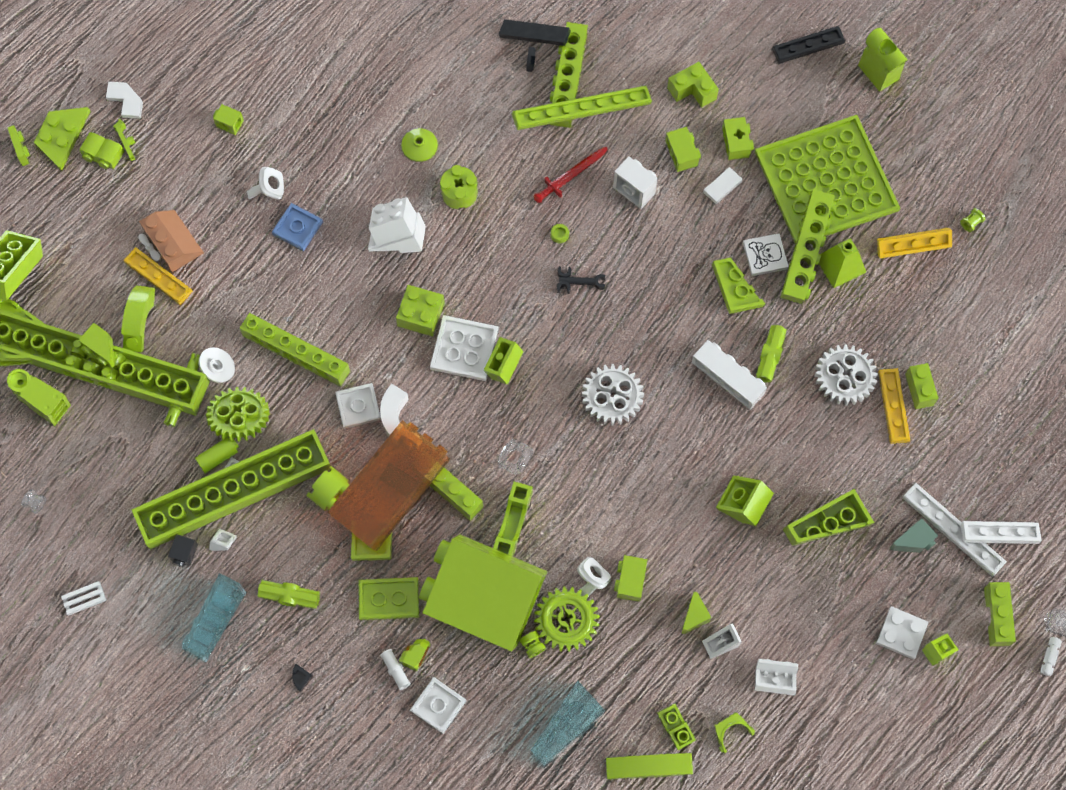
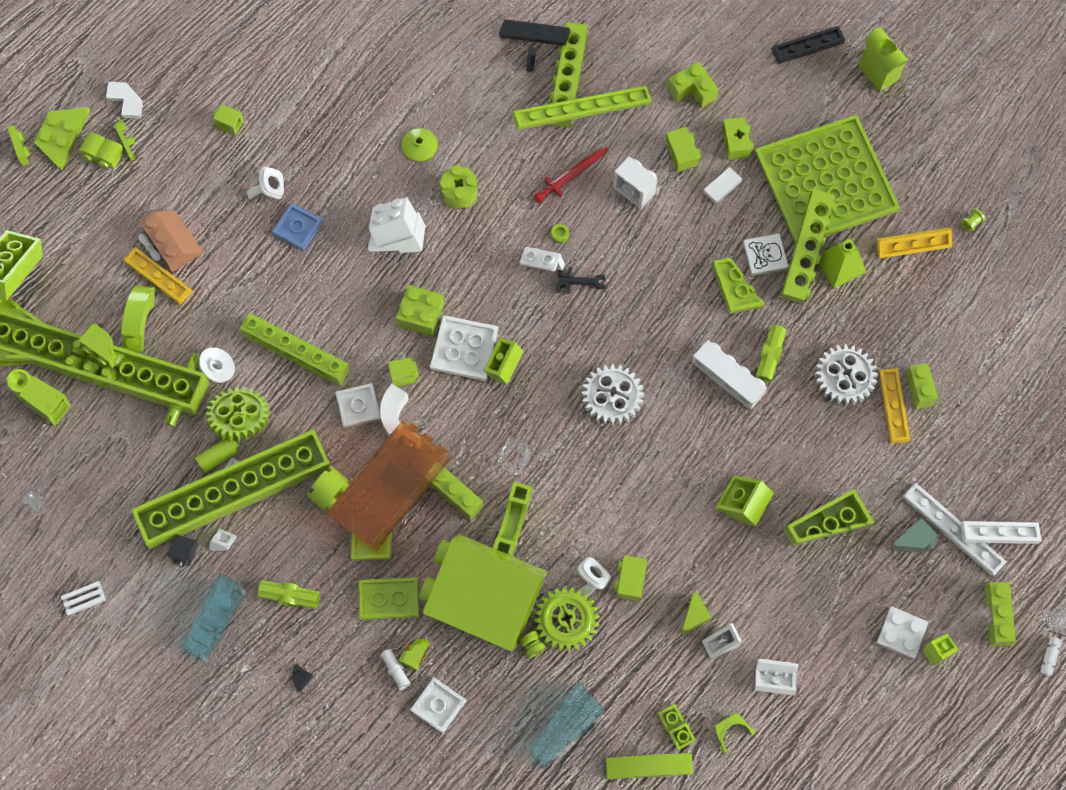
(403, 371): none -> lime brick
(542, 259): none -> white bracket

